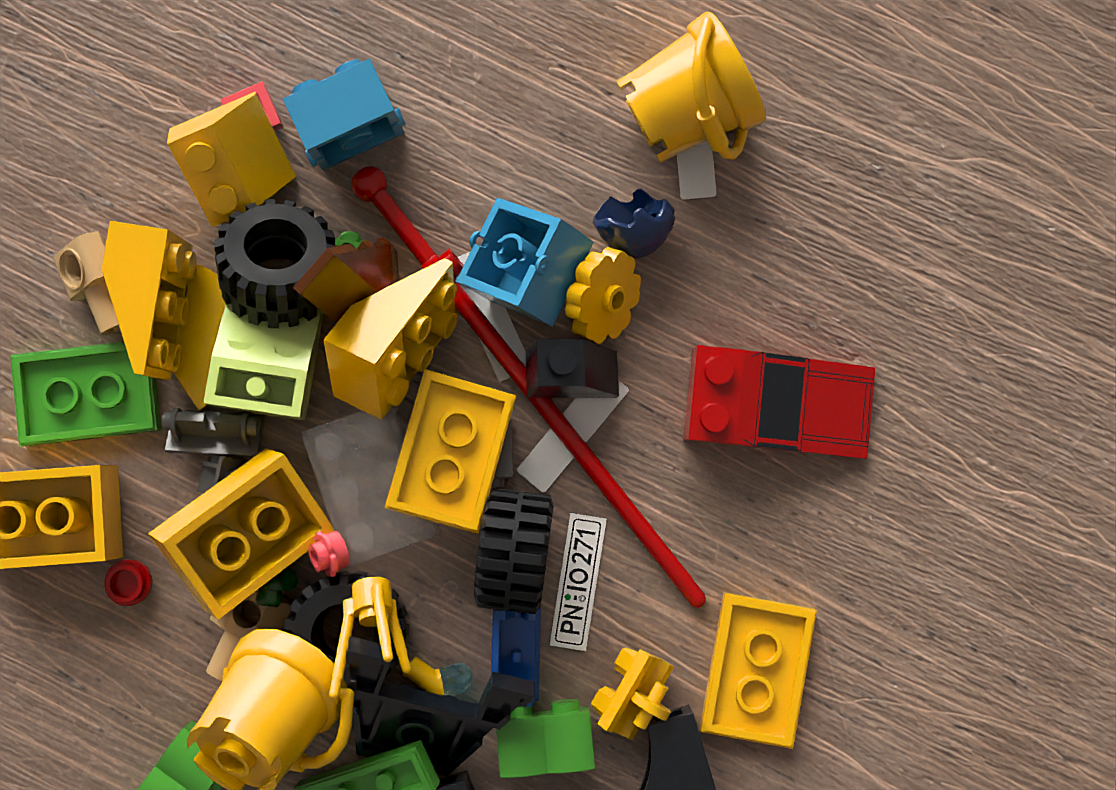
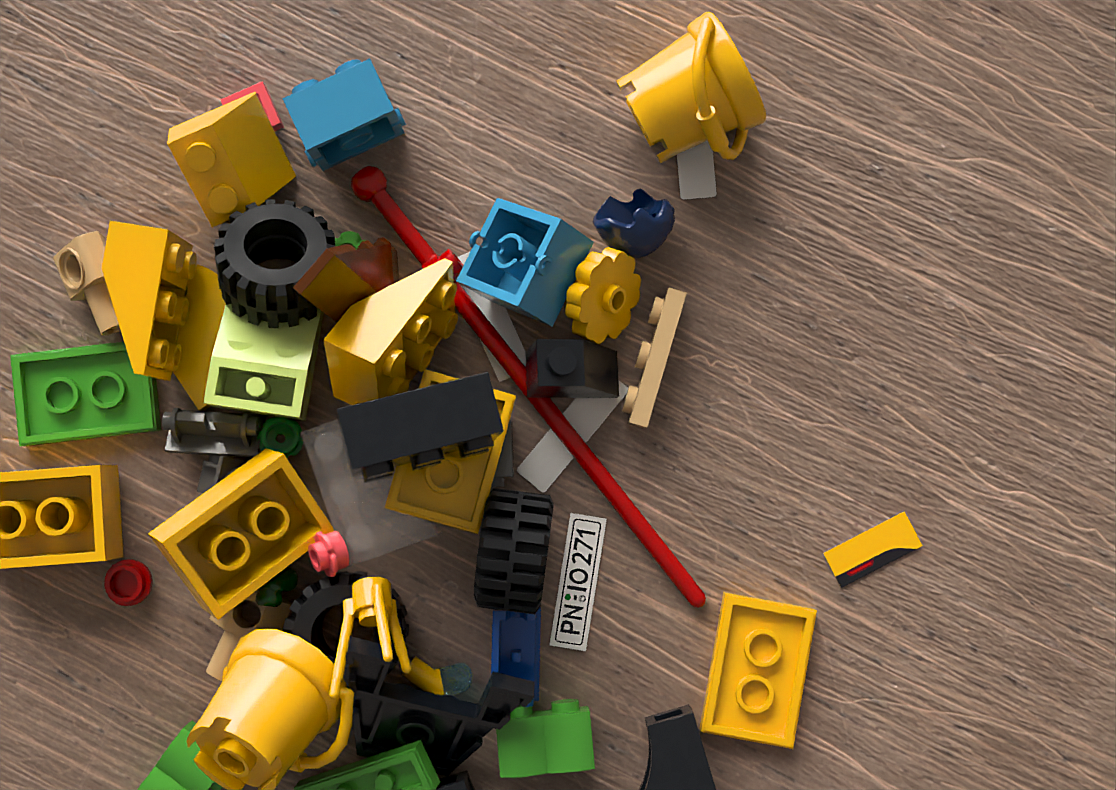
(281, 426): none -> green plate
(420, 427): none -> black piece
(636, 696): yellow hips -> none
(653, 357): none -> tan plate
(778, 402): red slope -> none
(872, 549): none -> yellow sticker

